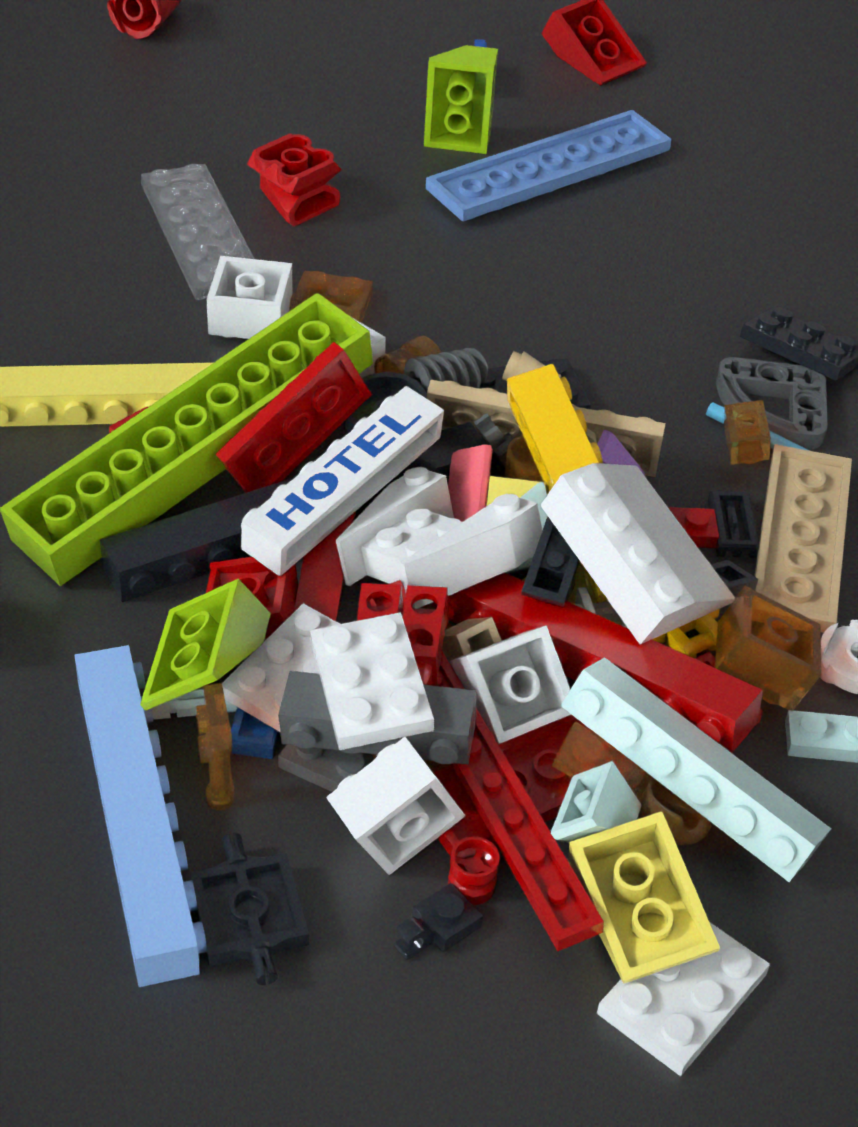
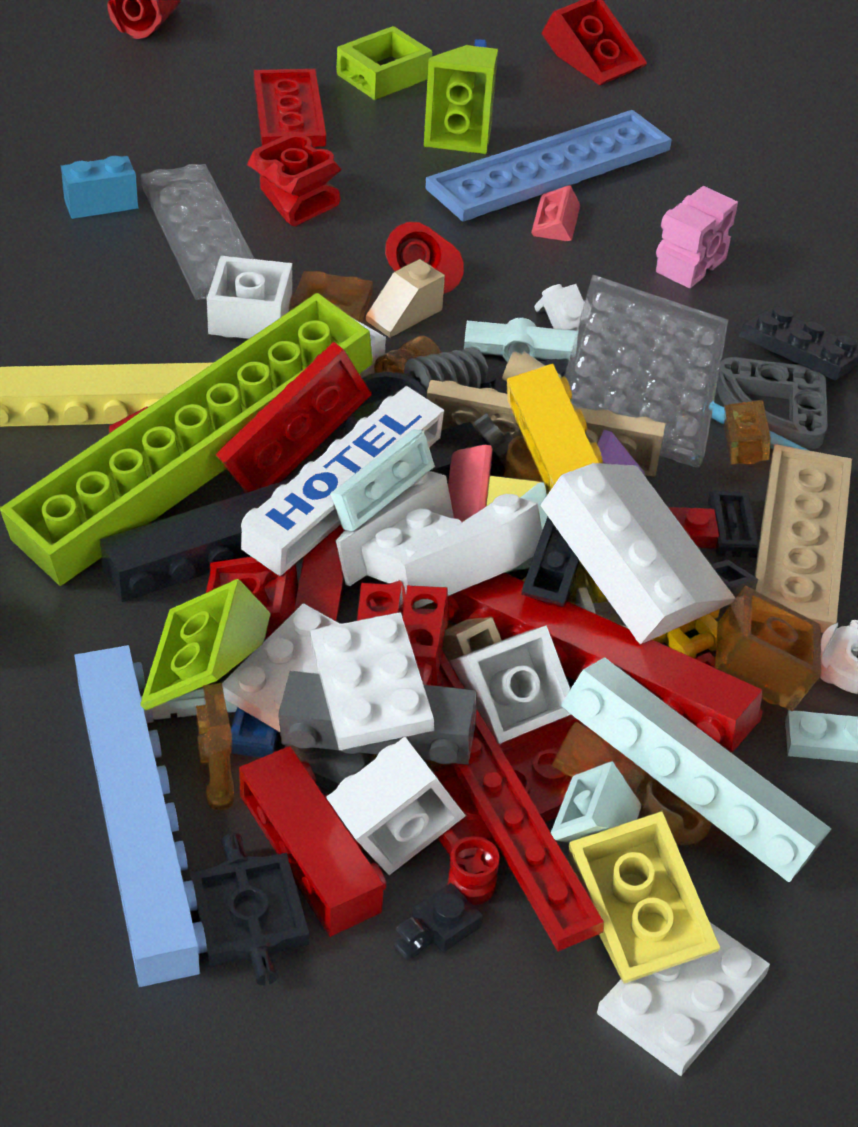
(99, 186): none -> dark azure brick
(289, 104): none -> red plate
(320, 850): none -> red brick
(360, 56): none -> lime window
(382, 480): none -> light aqua tile
(407, 298): none -> tan slope
(417, 241): none -> red piece
(519, 336): none -> light aqua piece
(557, 215): none -> coral slope
(562, 306): none -> white bracket
(649, 362): none -> clear plate
(695, 236): none -> bright pink brick

